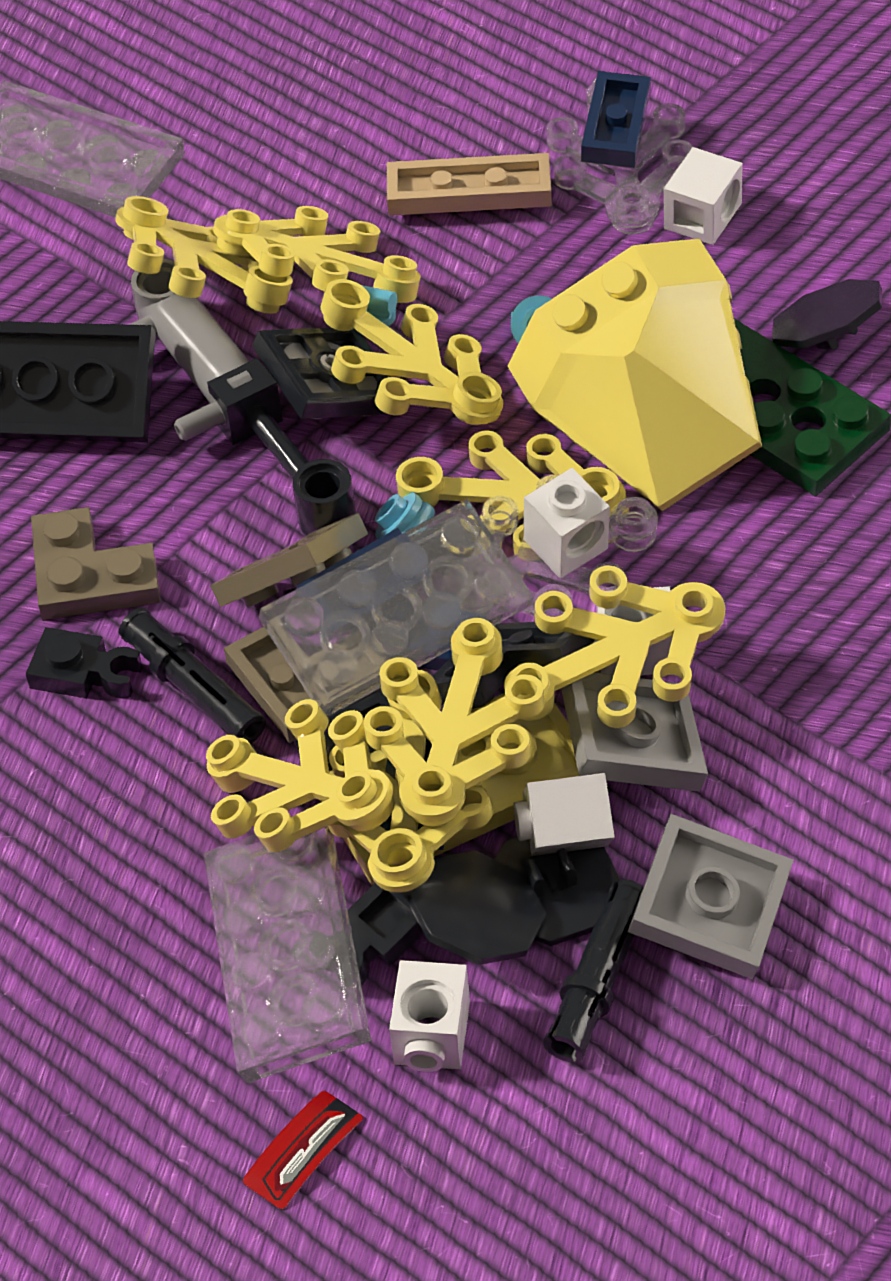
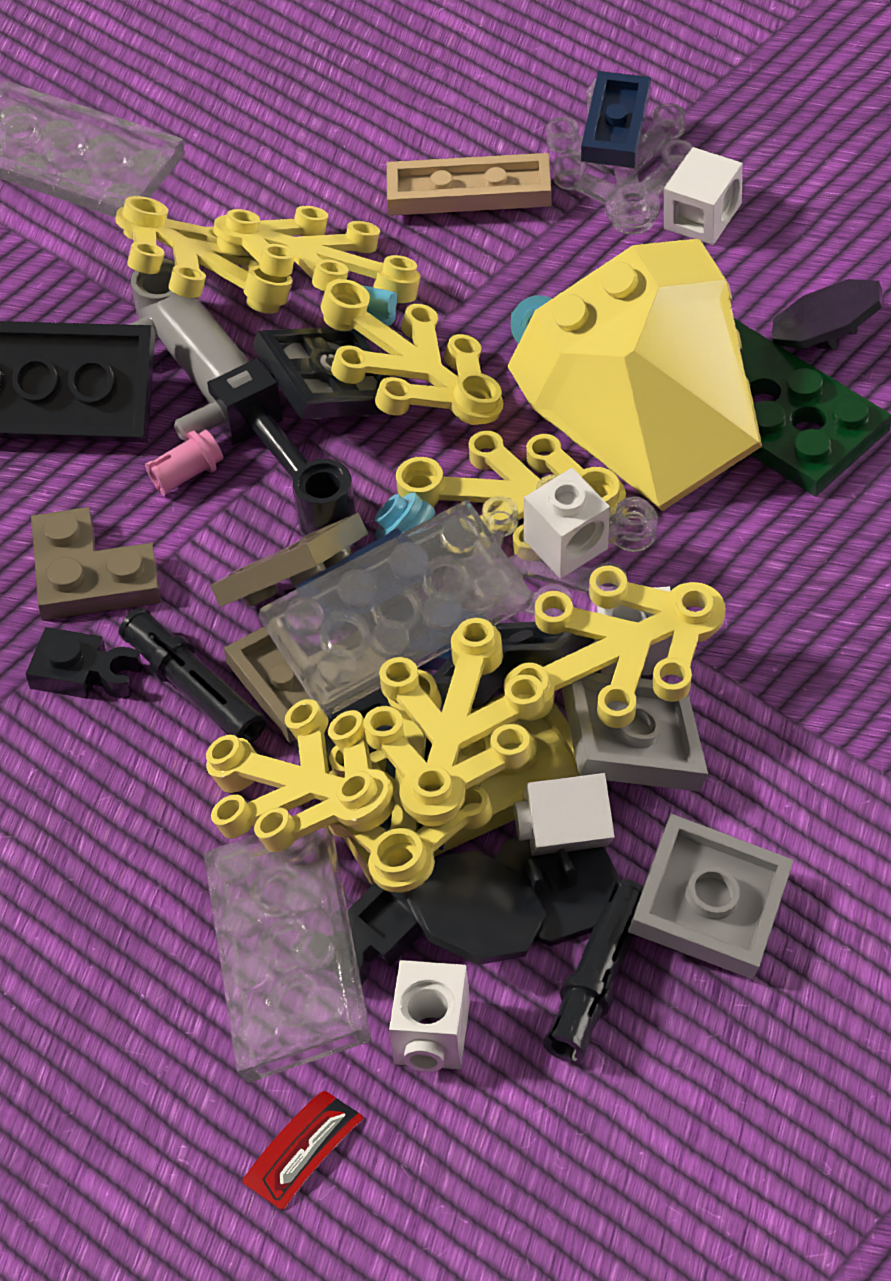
(184, 462): none -> bright pink pin

